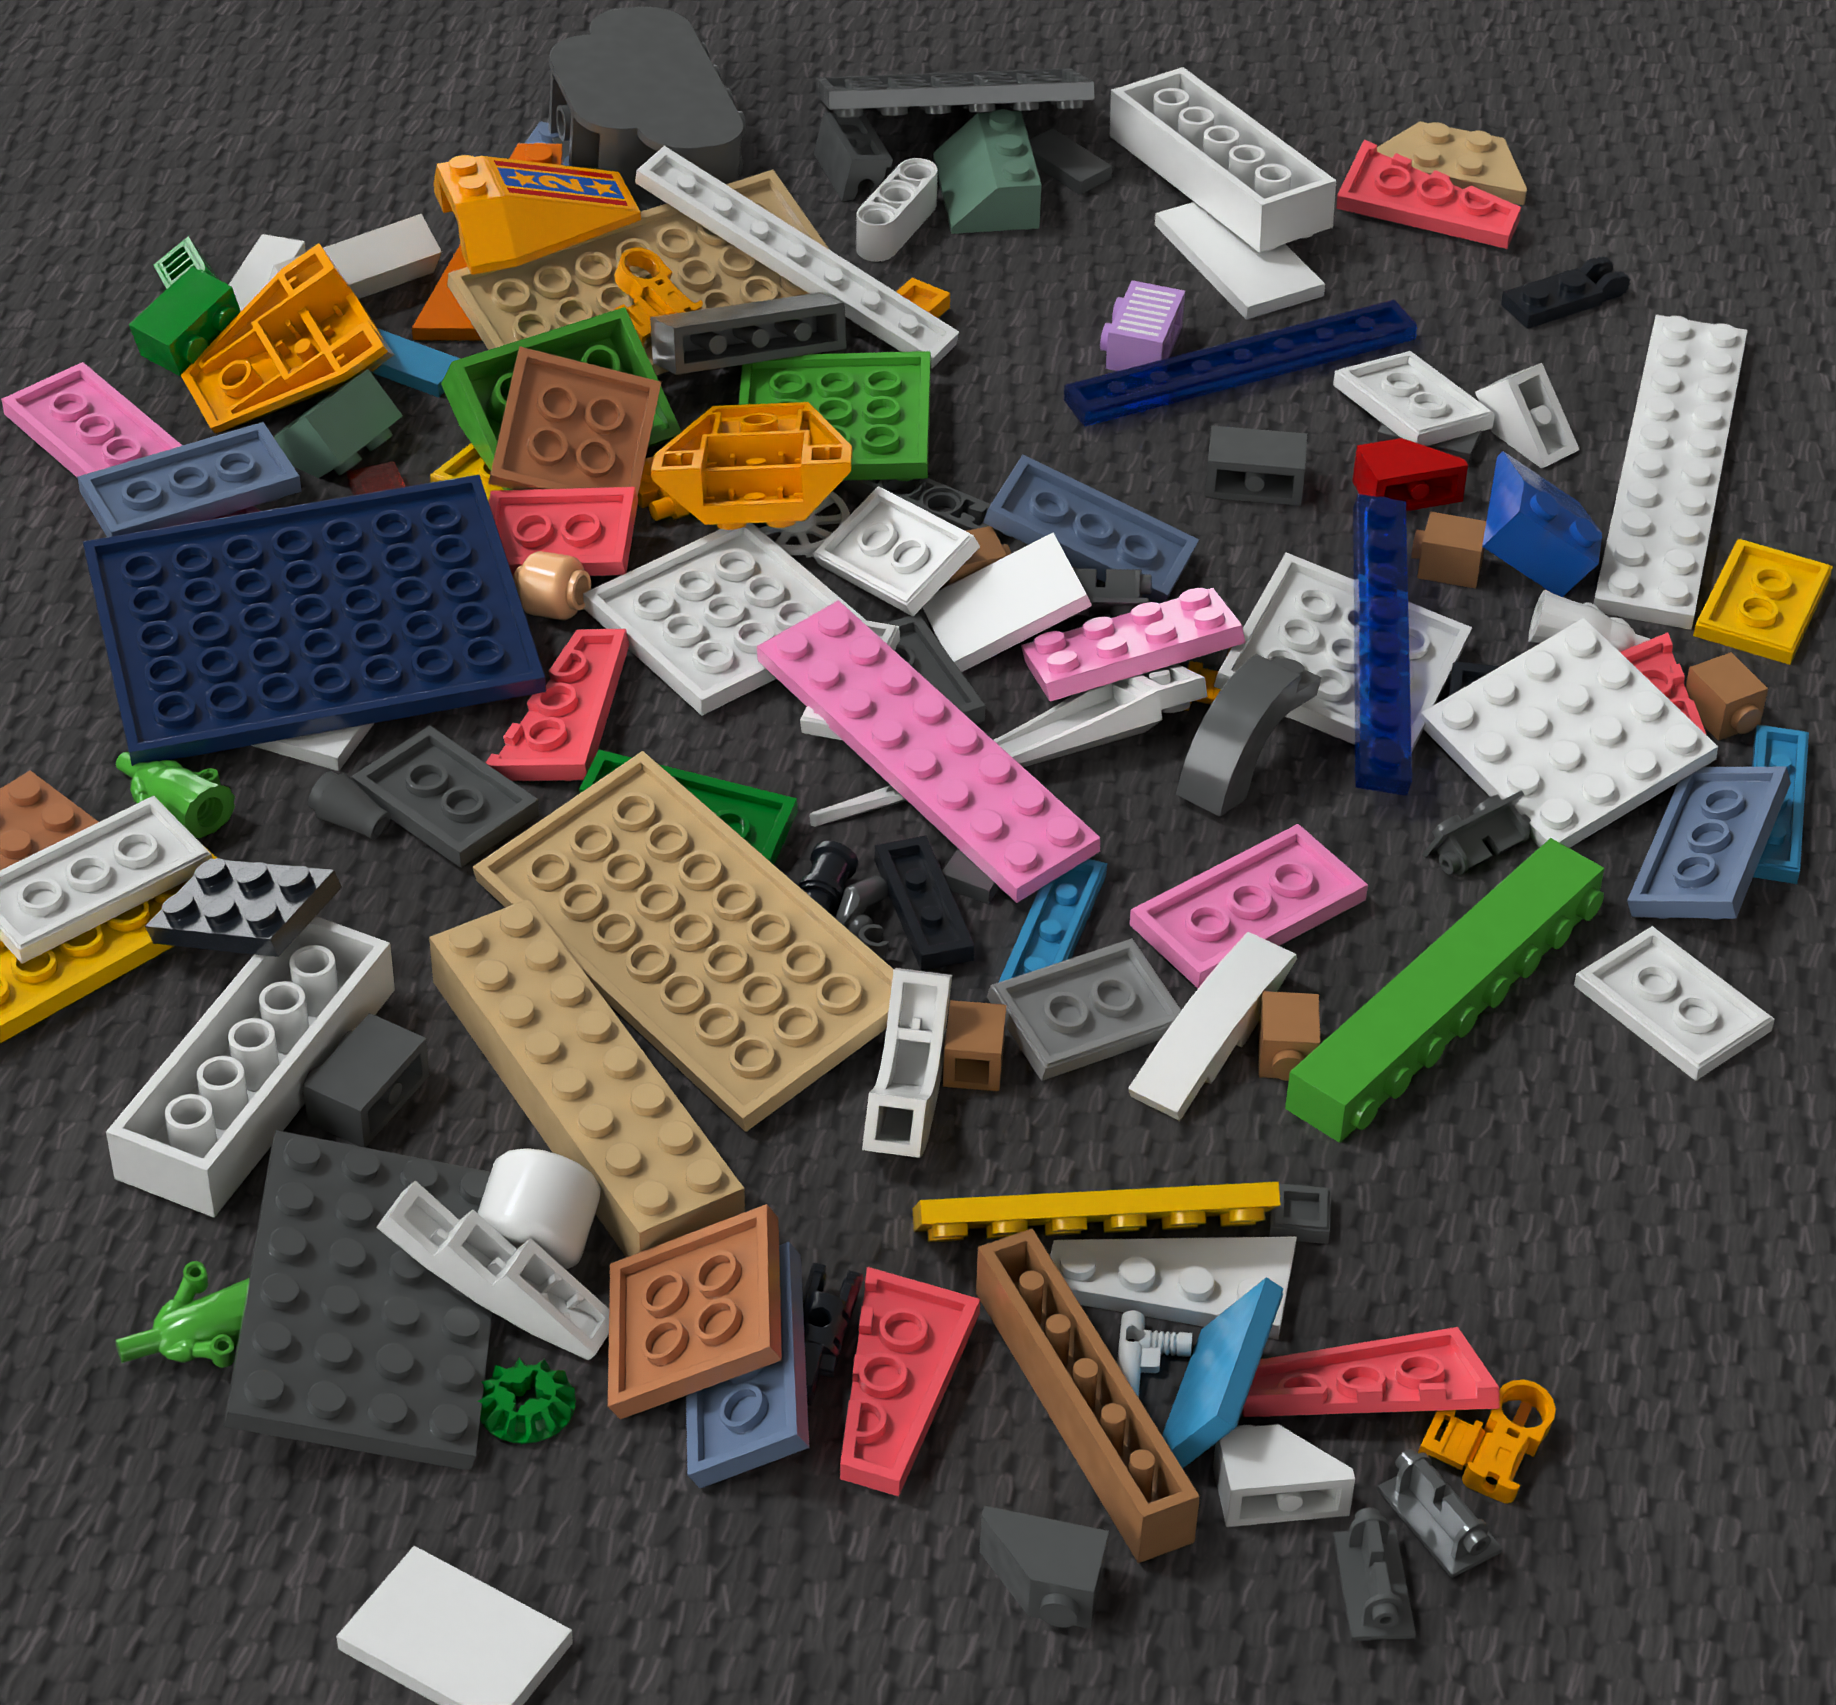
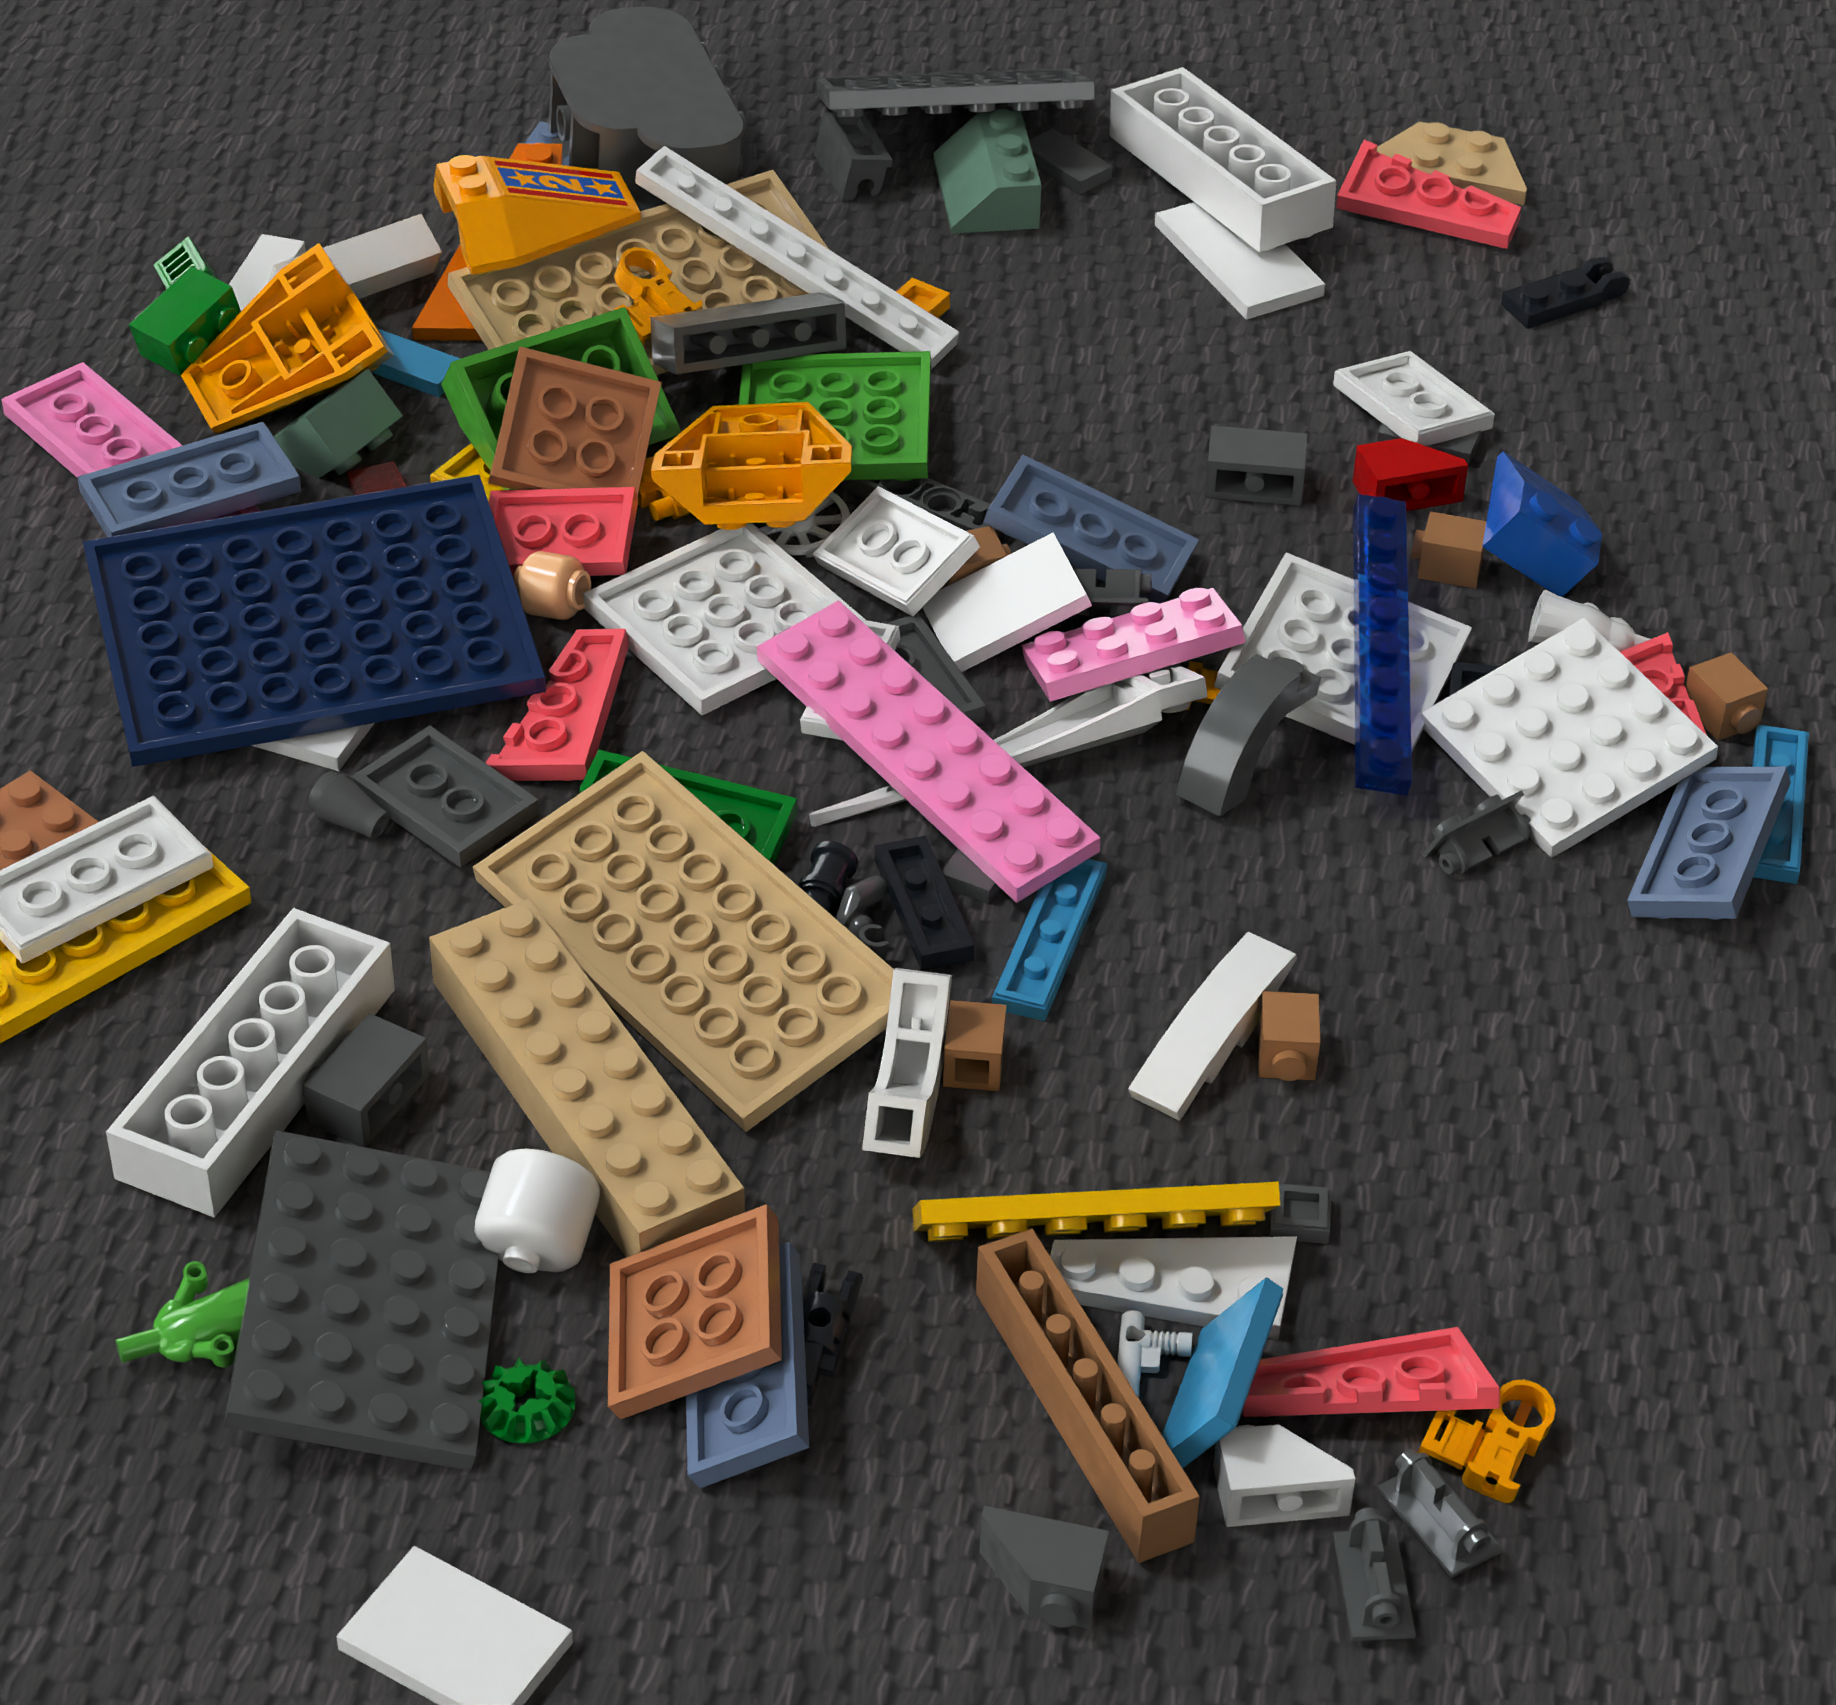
(192, 797): bright green piece -> none
(243, 907): black plate -> none
(511, 1282): white slope -> none
(896, 209): white beam -> none
(900, 1373): coral wing -> none
(1086, 1008): light grey tile -> none
(1143, 326): lavender brick -> none
(1239, 362): clear blue plate -> none
(1266, 890): bright pink plate -> none
(1444, 991): bright green brick -> none
(1529, 416): white slope -> none
(1671, 473): white plate -> none
(1674, 1003): white tile -> none
(1763, 601): yellow tile -> none

